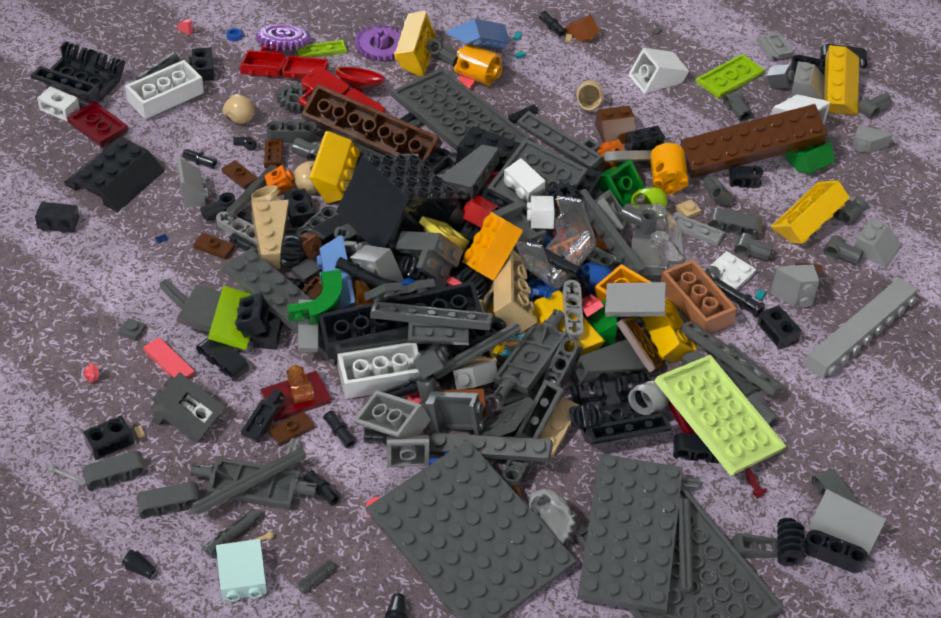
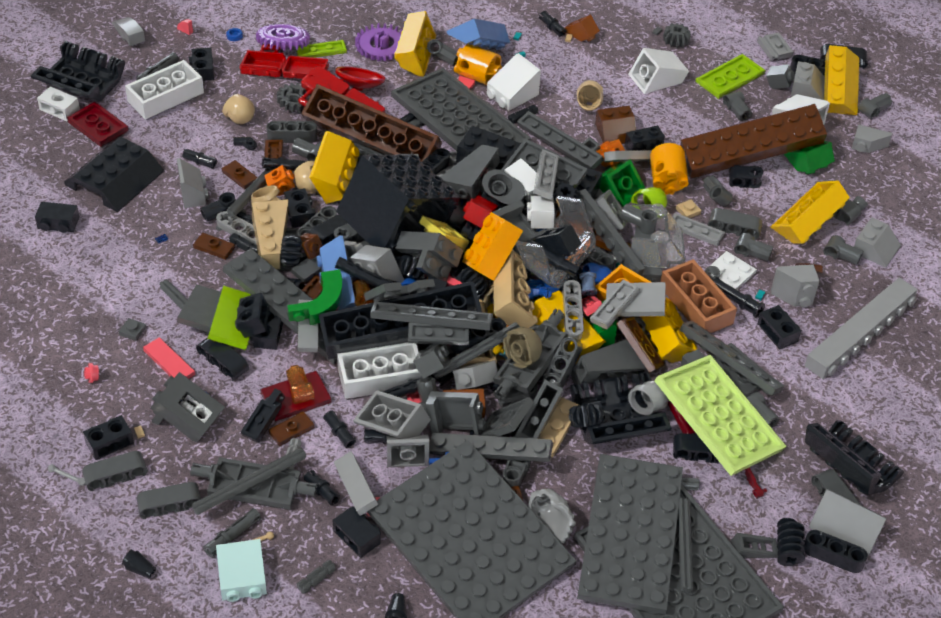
(129, 30): none -> light grey slope
(273, 163): none -> black pin
(355, 483): none -> light grey tile
(357, 531): none -> black brick
(503, 187): none -> dark grey piece
(514, 83): none -> white slope
(522, 346): none -> dark tan cylinder
(546, 174): none -> light grey tile
(560, 240): none -> black brick
(588, 283): none -> sand blue bush
(615, 304): none -> light grey tile
(676, 35): none -> dark grey gear
(854, 461): none -> black slope

